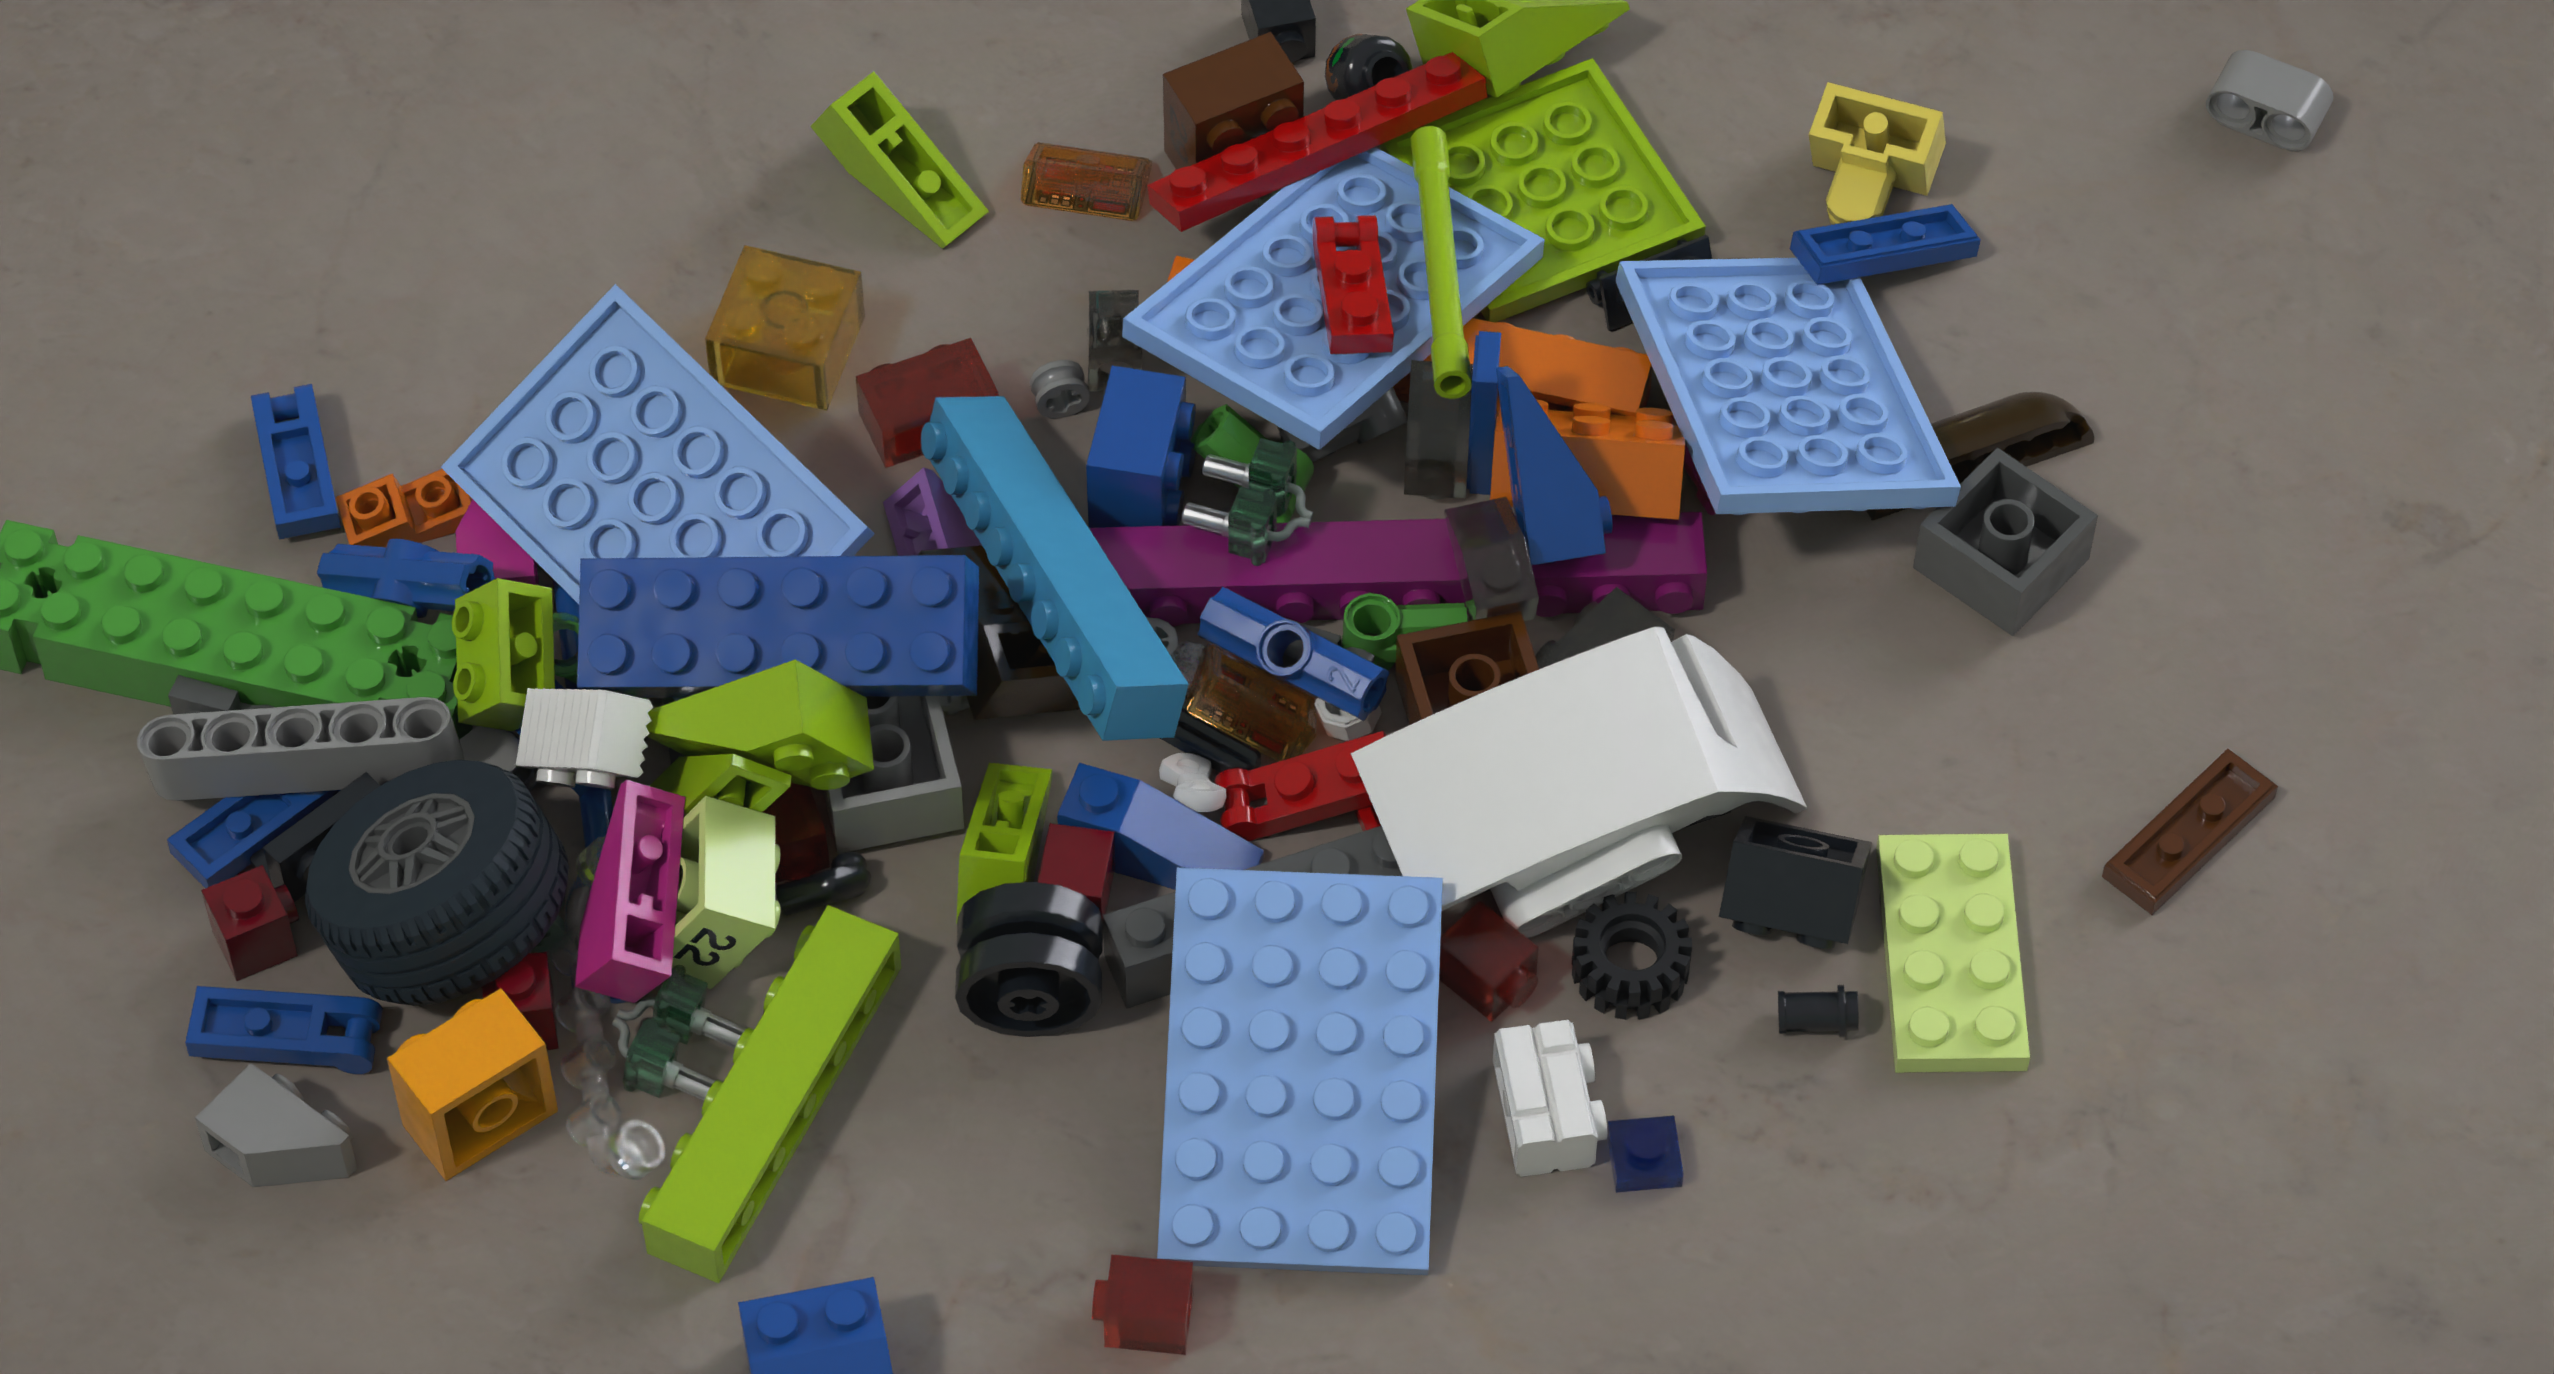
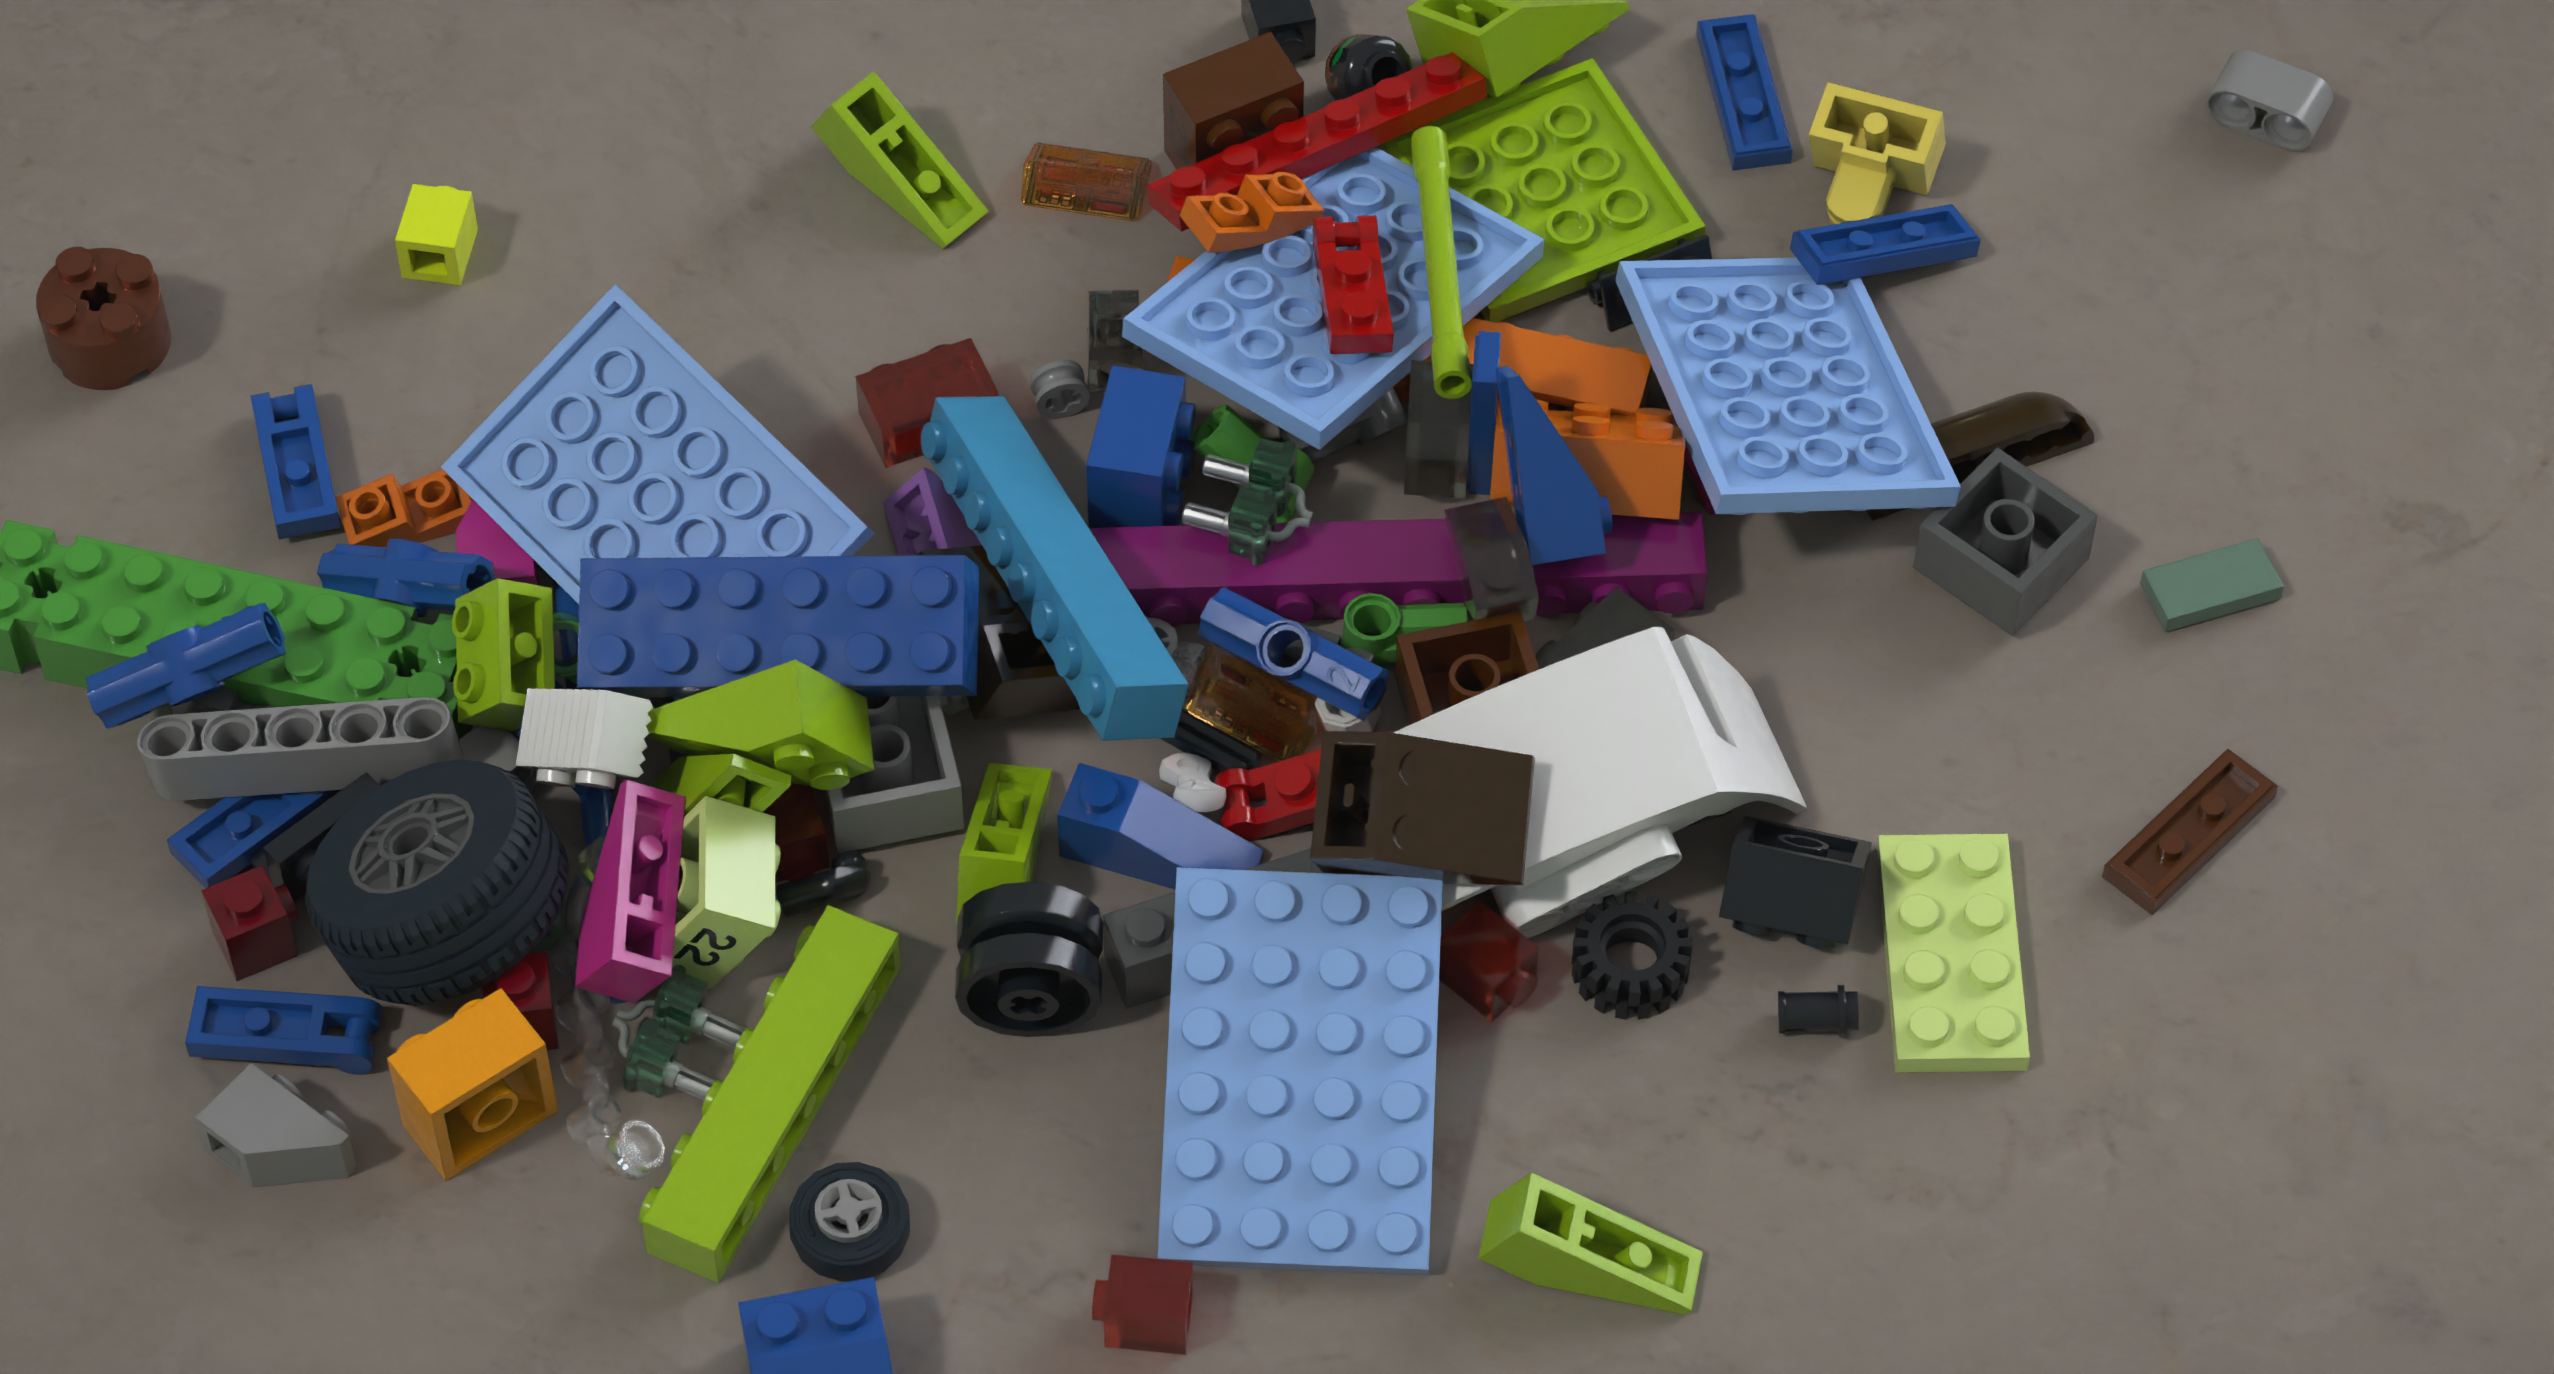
(103, 316): none -> copper brick
(185, 665): none -> blue piece
(436, 234): none -> neon yellow brick
(785, 327): clear yellow brick -> none
(849, 1196): none -> black wheel
(1080, 861): dark red brick -> none
(1260, 213): none -> orange slope
(1421, 809): none -> dark brown slope
(1547, 1098): white brick -> none
(1586, 1248): none -> lime slope
(1645, 1154): clear blue plate -> none
(1744, 92): none -> blue tile
(2211, 584): none -> sand green tile

